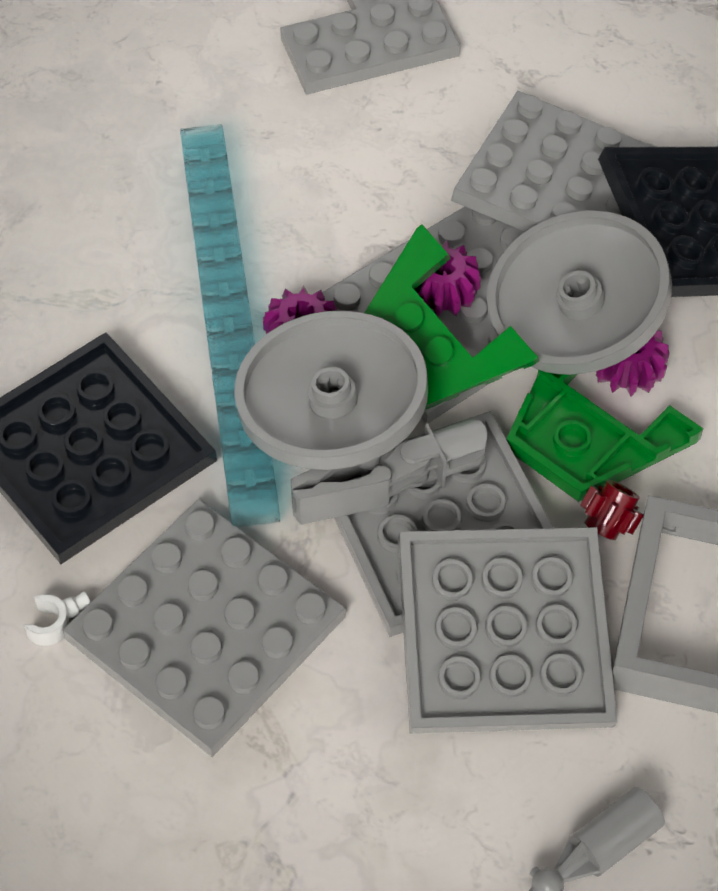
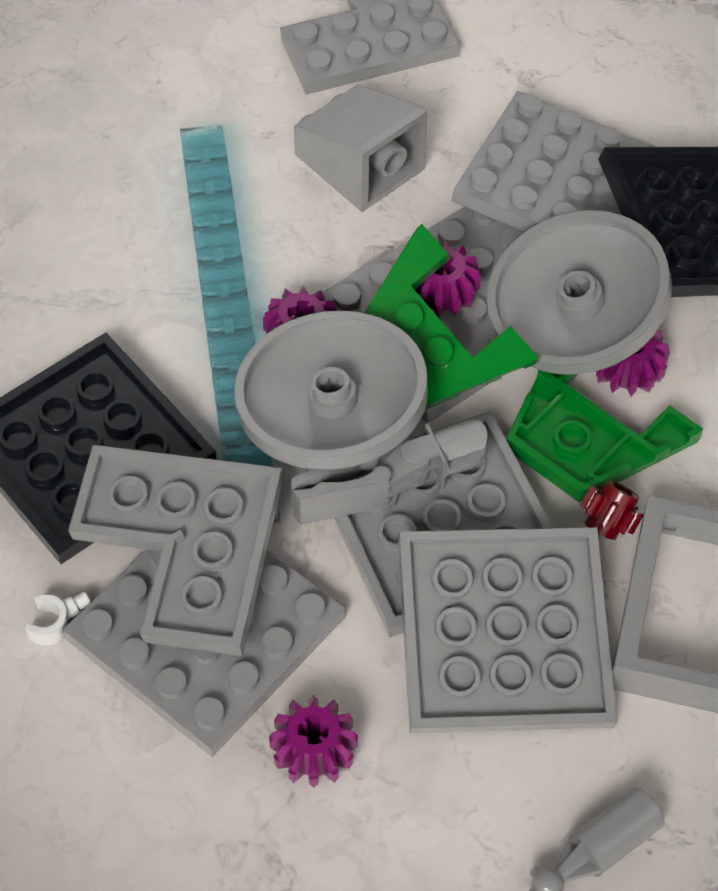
(206, 521): none -> light grey plate
(313, 722): none -> magenta gear
(364, 143): none -> light grey slope

